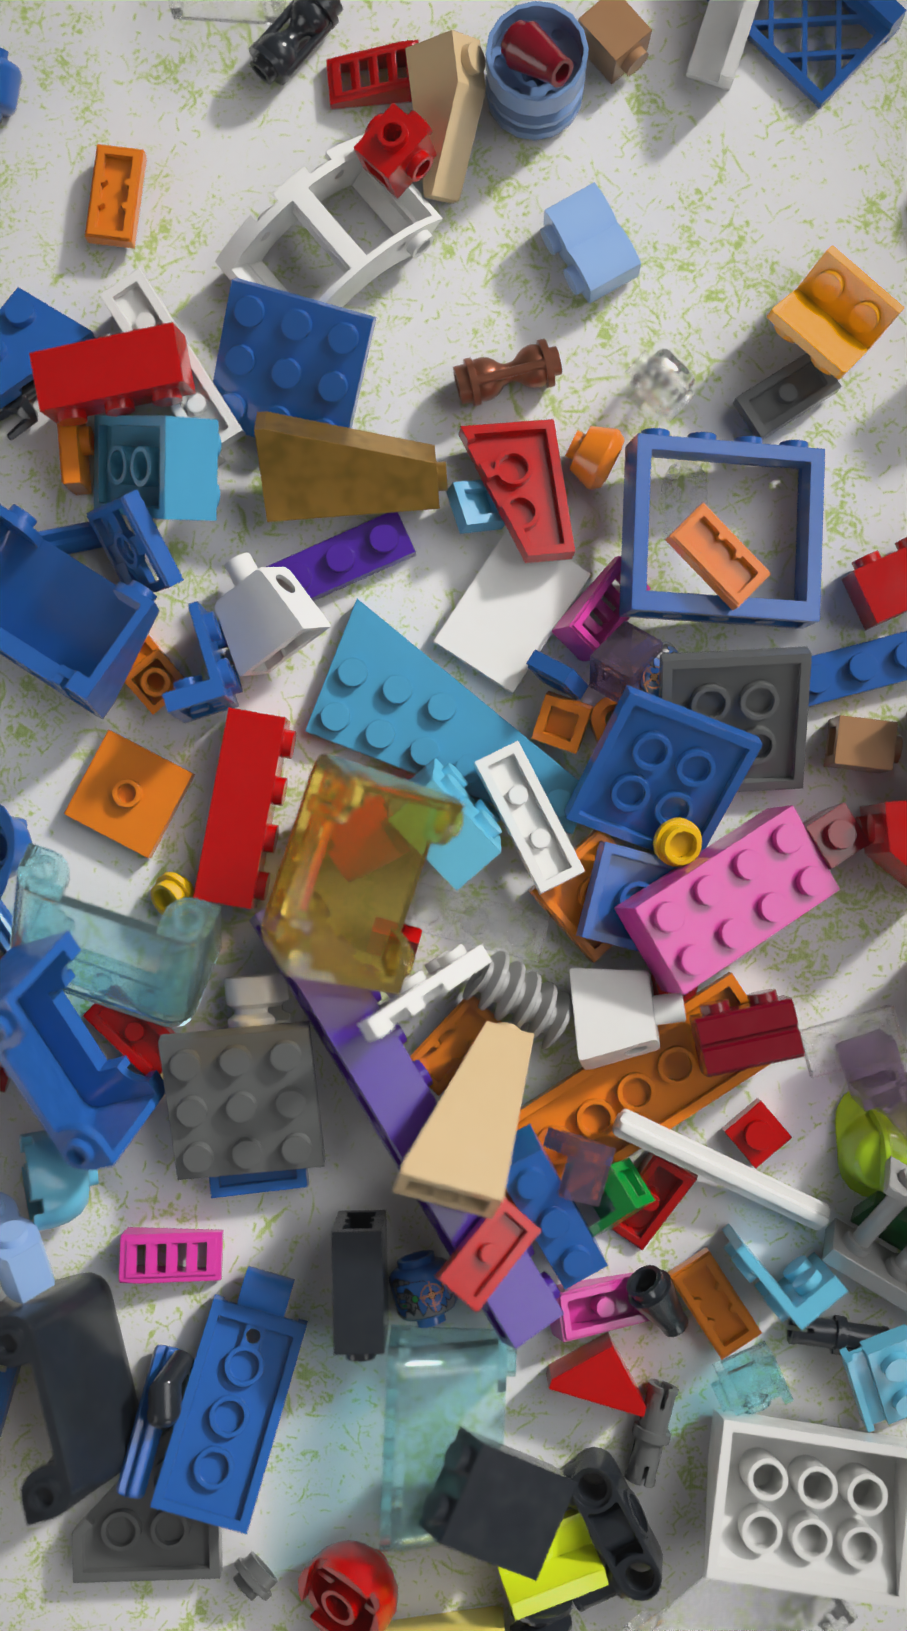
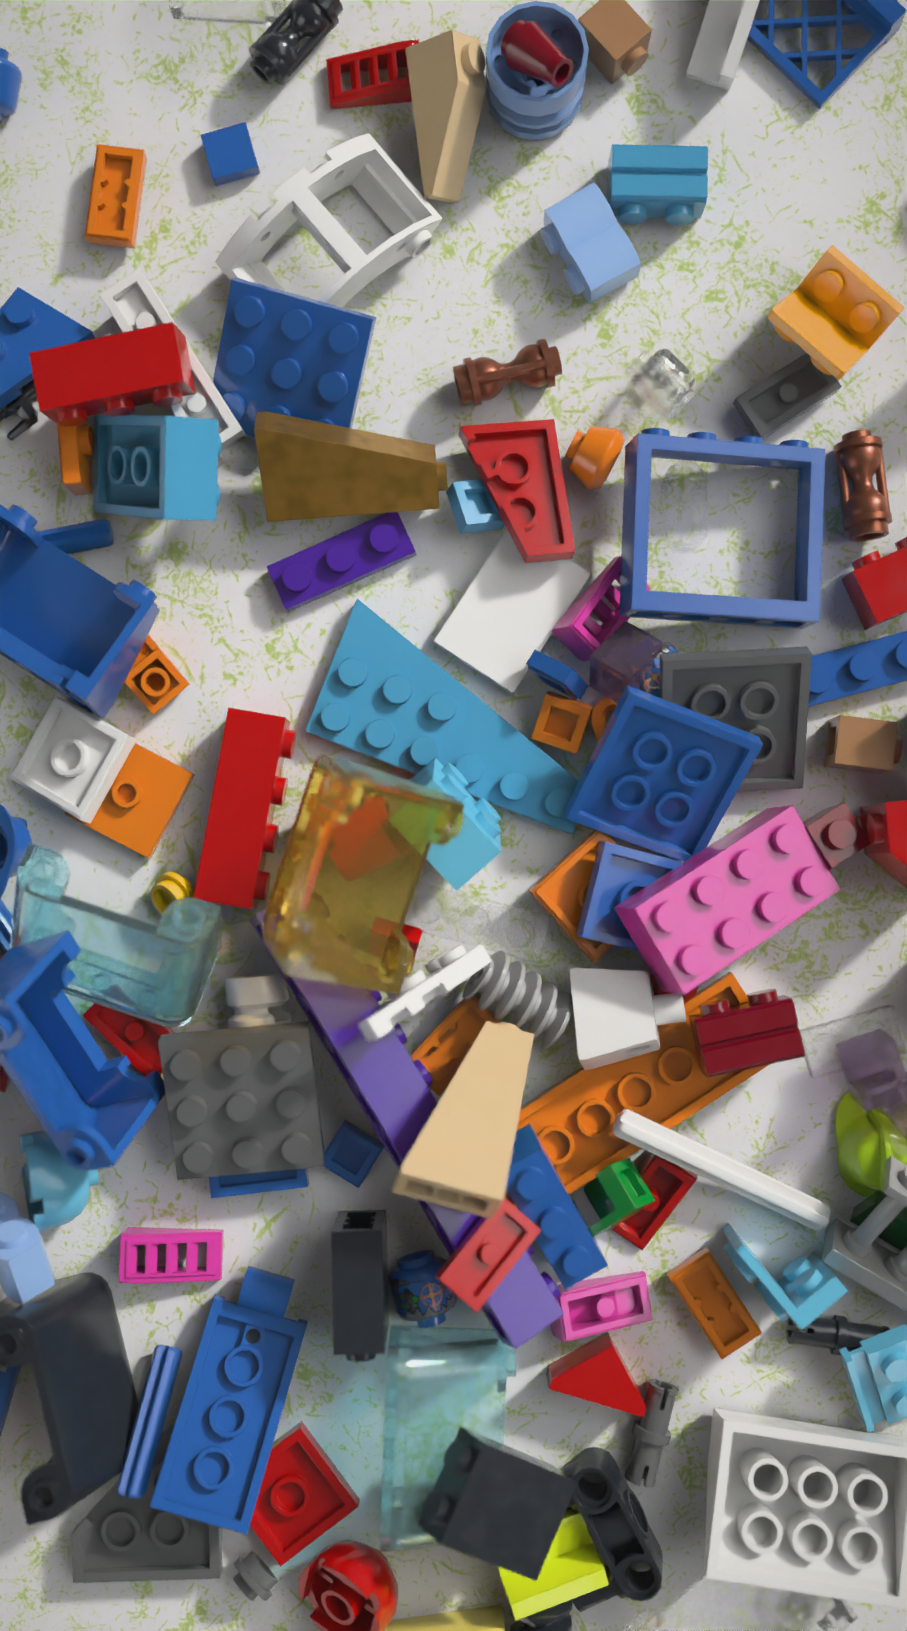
(73, 759): none -> white tile
(147, 540): blue piece -> none
(166, 1391): black arm -> none
(200, 698): blue bracket -> none
(230, 154): none -> blue tile
(266, 616): white torso -> none
(299, 1495): none -> red plate
(352, 1153): none -> blue tile
(396, 149): red brick -> none
(528, 817): white plate -> none
(585, 1168): clear purple panel -> none
(655, 1297): black cone -> none
(657, 182): none -> dark azure brick
(677, 842): yellow plate -> none
(718, 556): orange plate -> none
(749, 1380): clear light blue brick -> none
(756, 1132): red plate -> none
(866, 509): none -> copper piece

